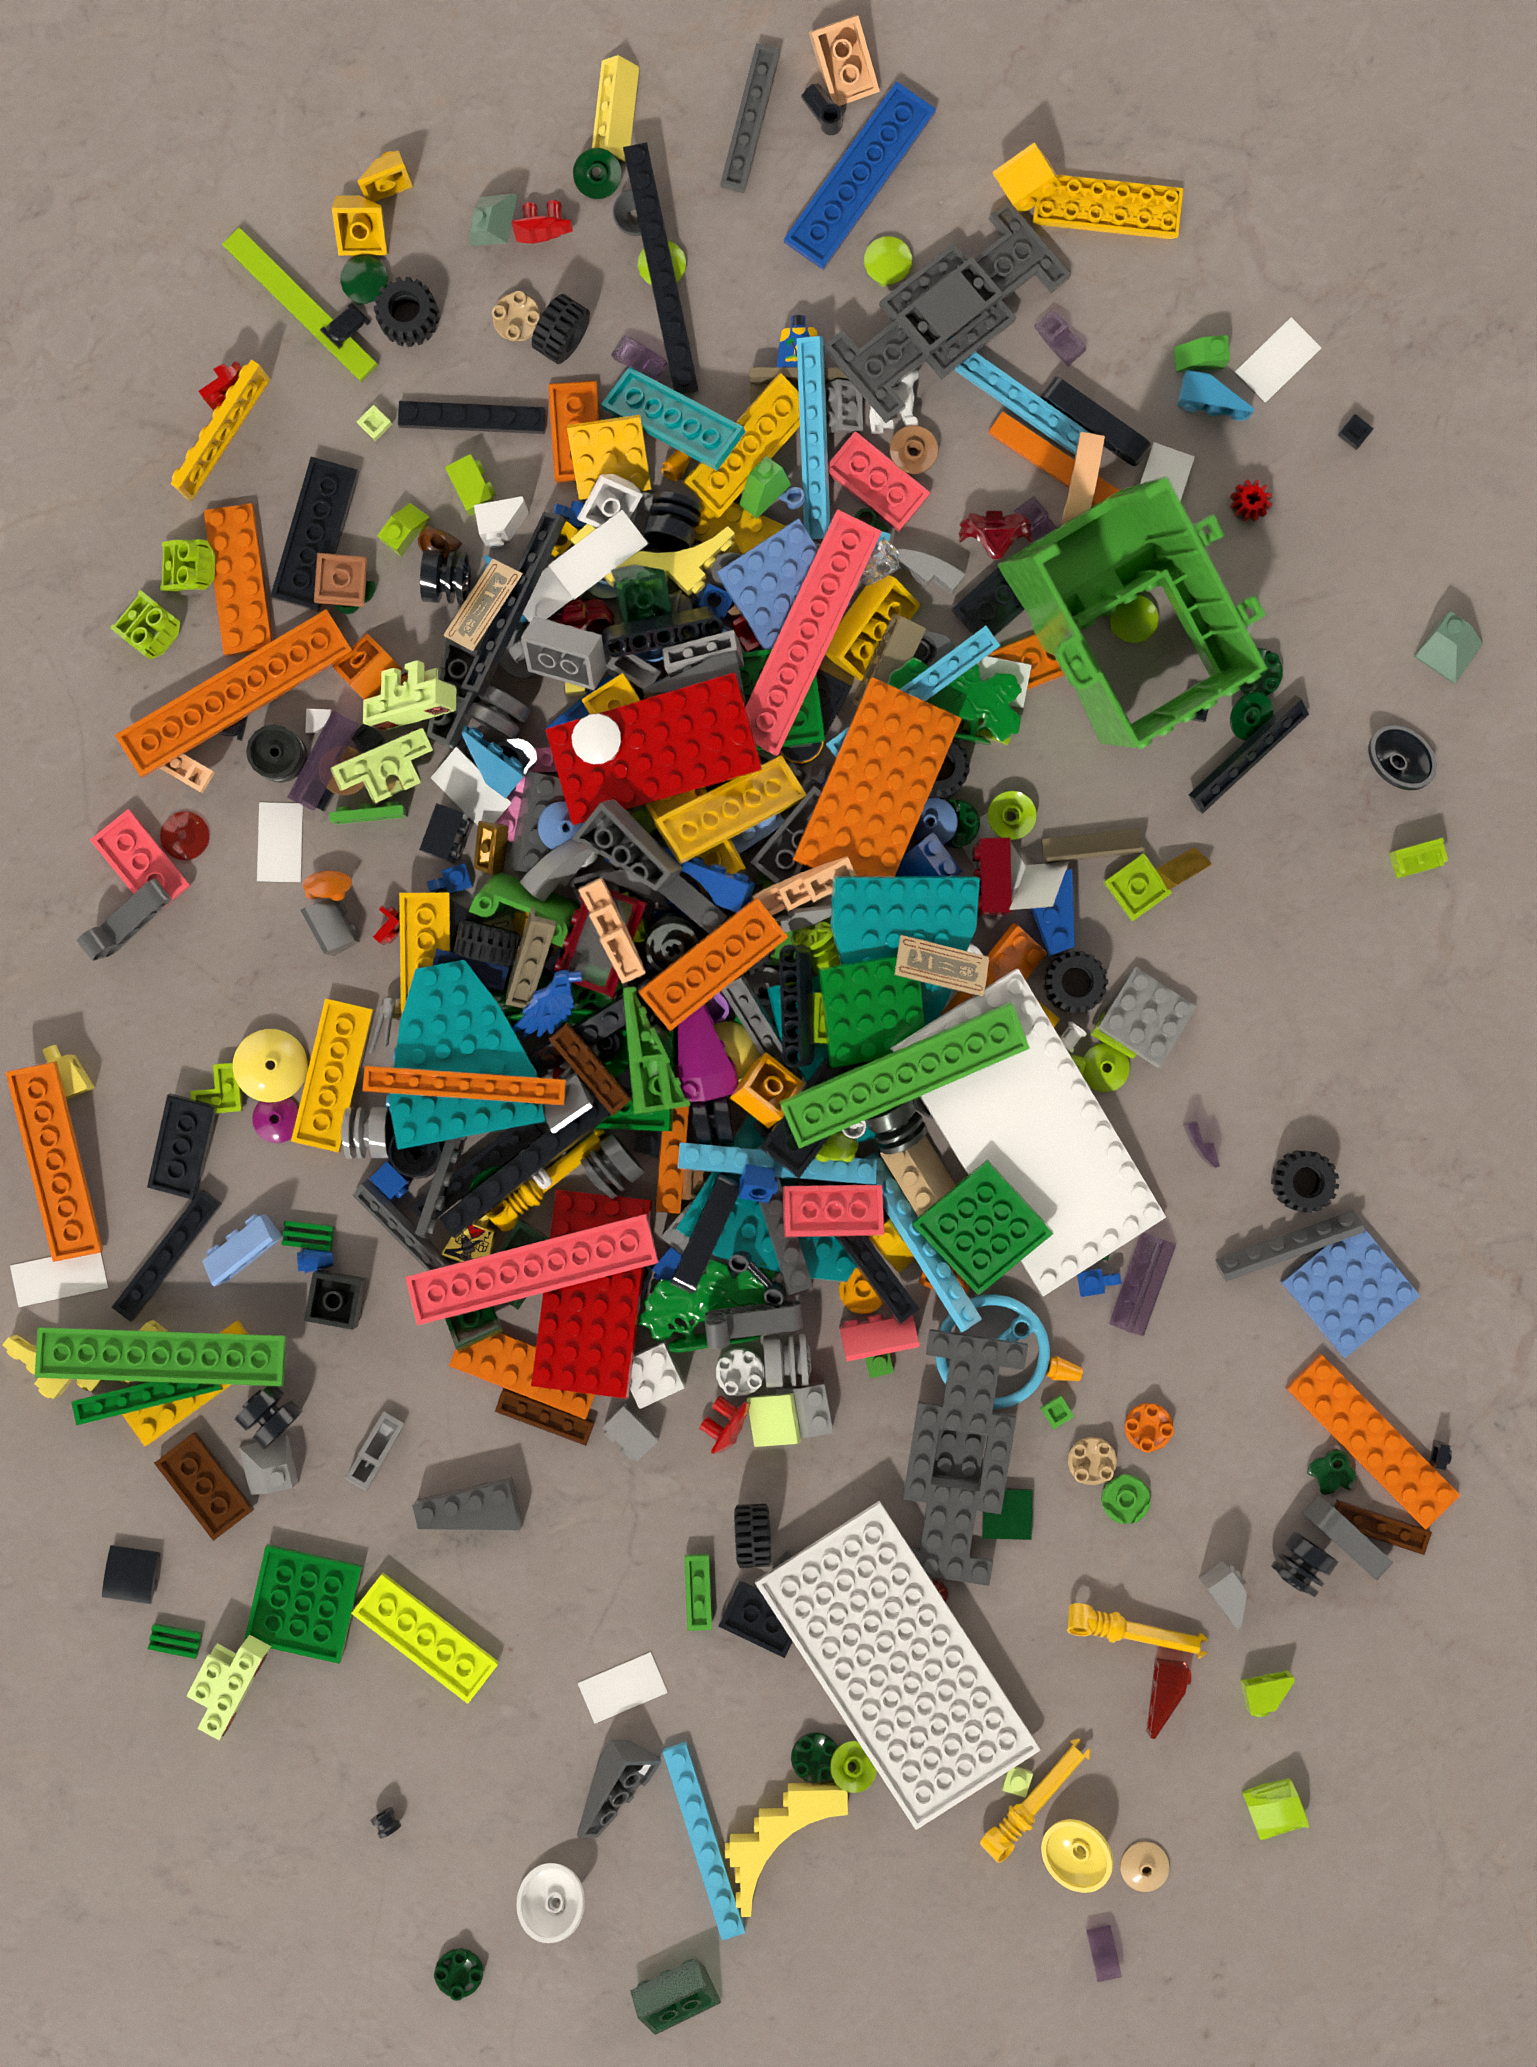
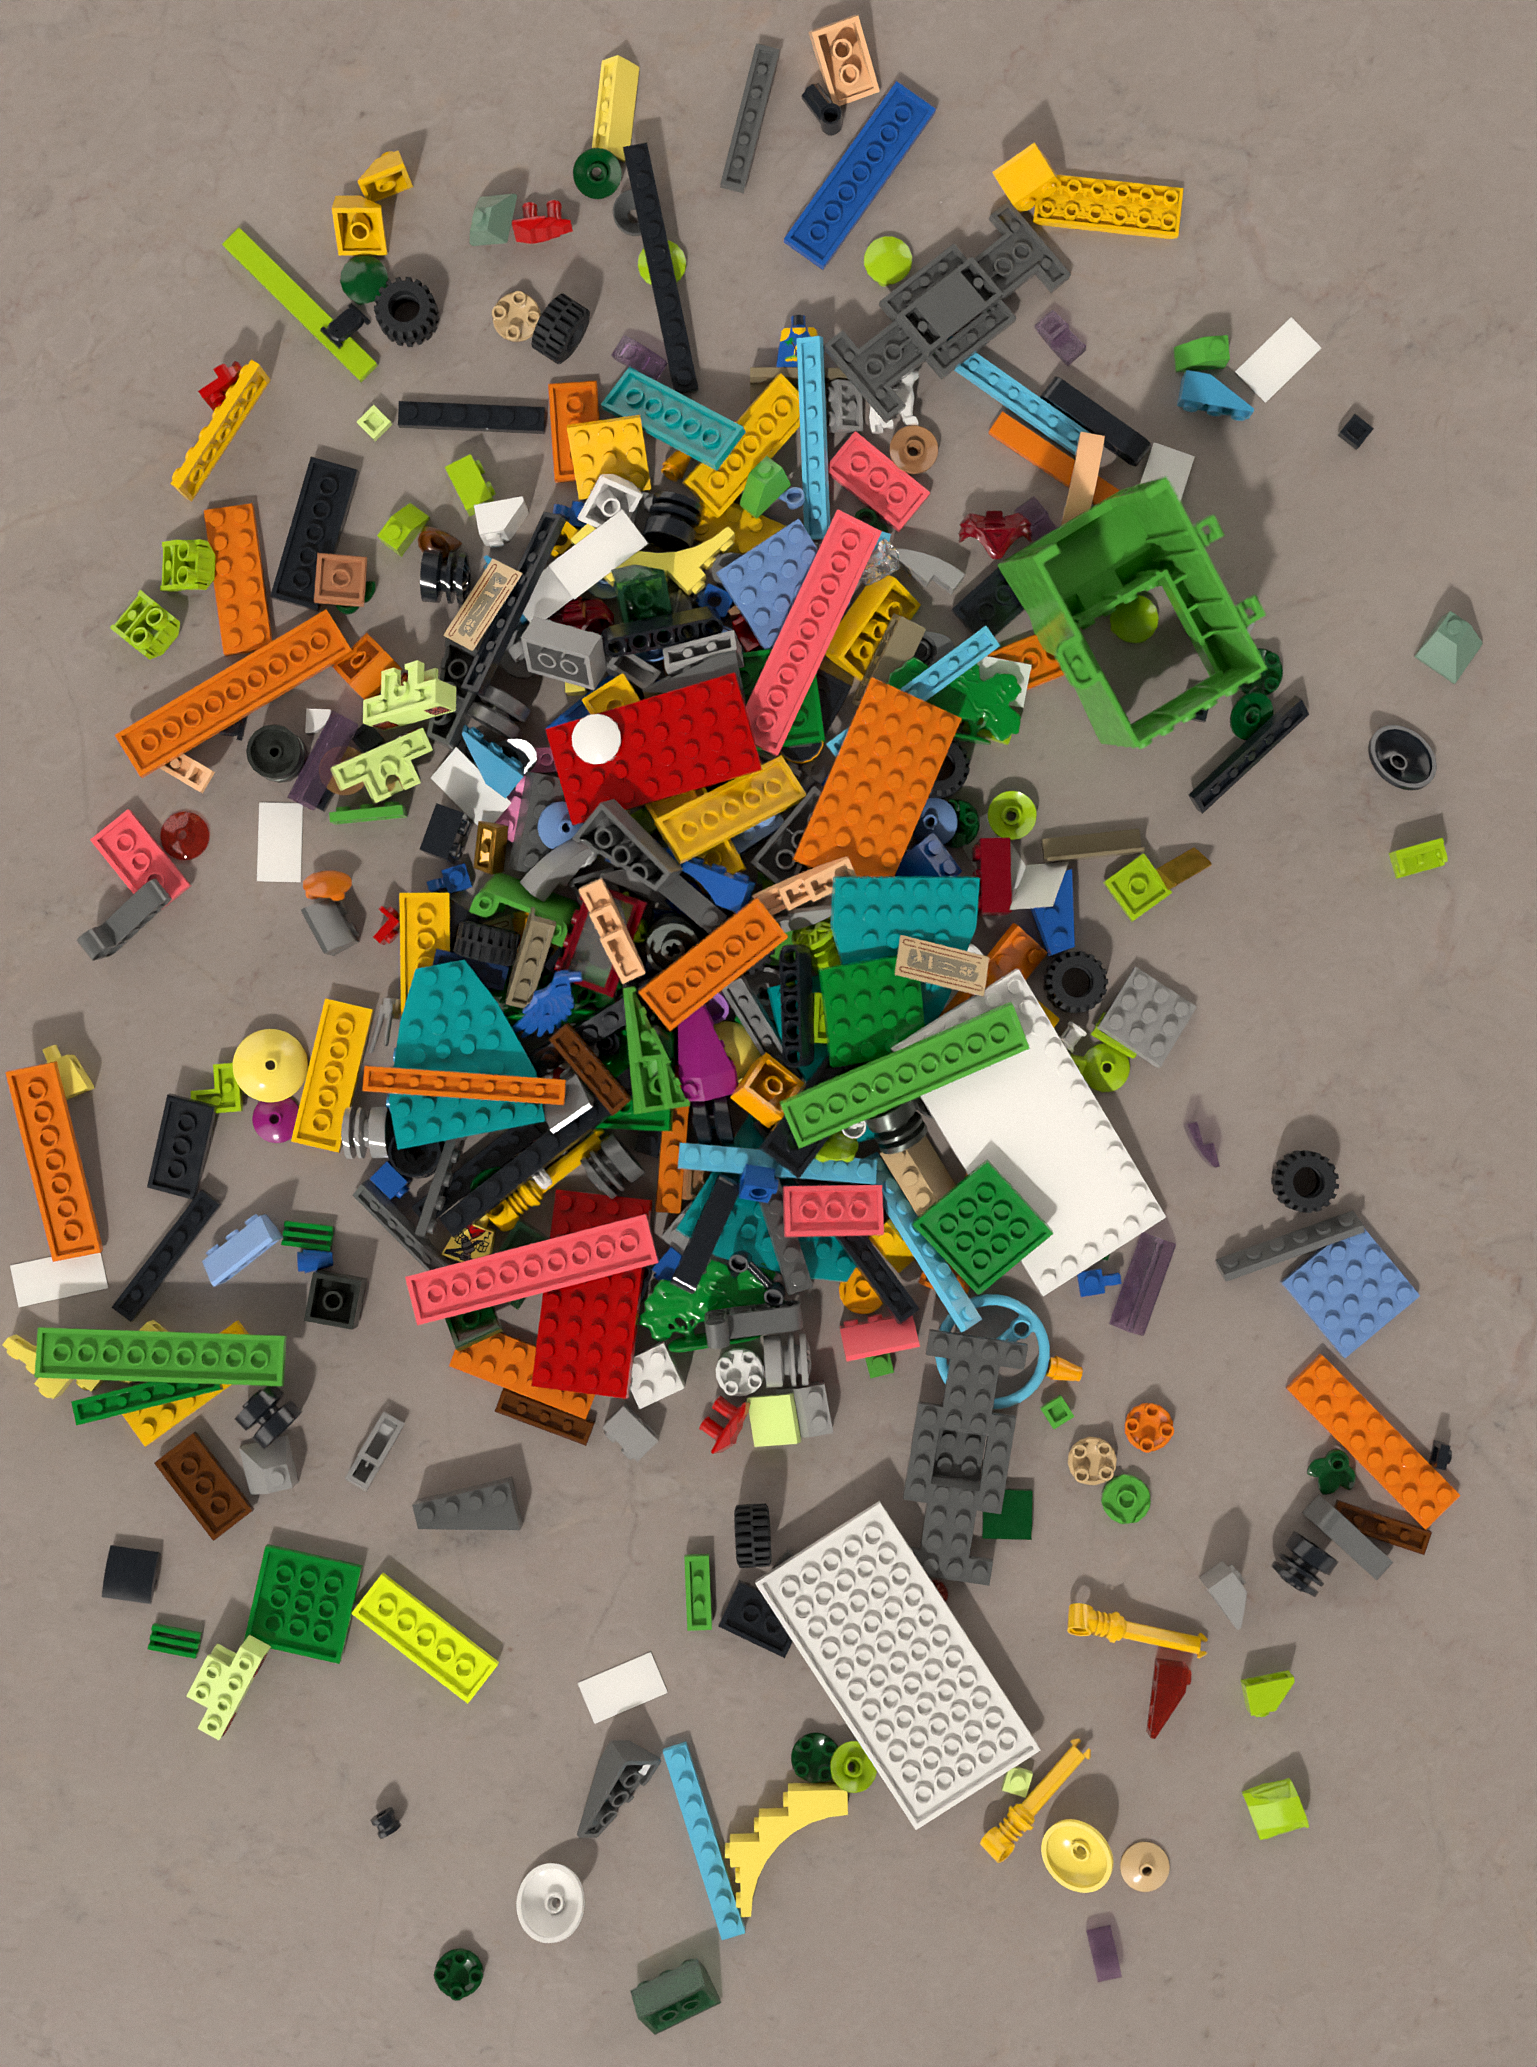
(1260, 498): red gear -> none

